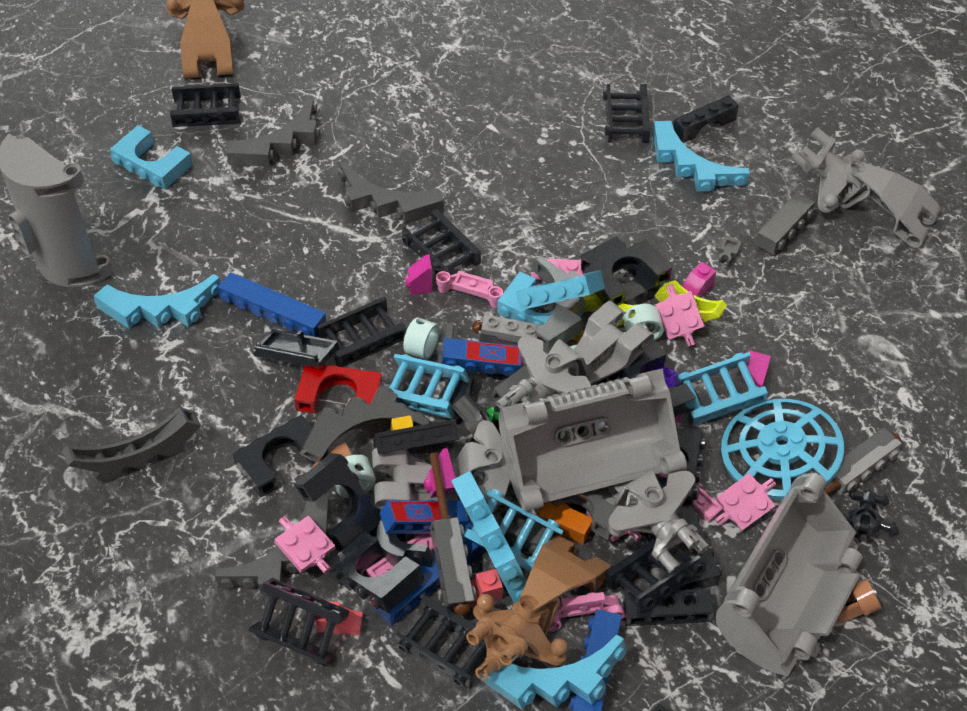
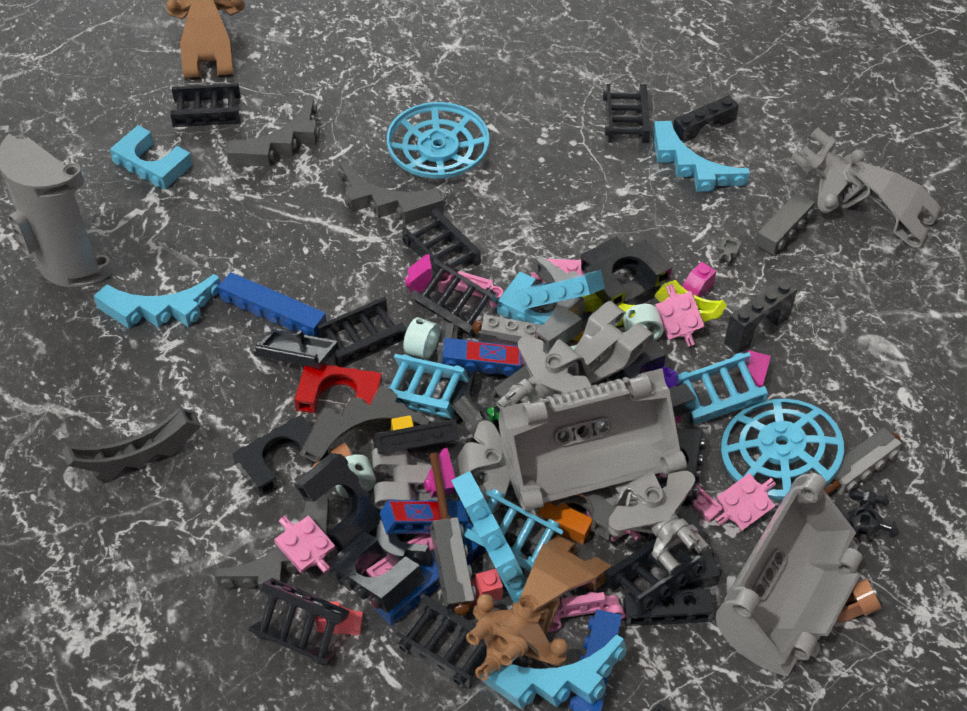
(437, 136): none -> medium azure dish
(453, 315): none -> black fence
(773, 304): none -> black arch

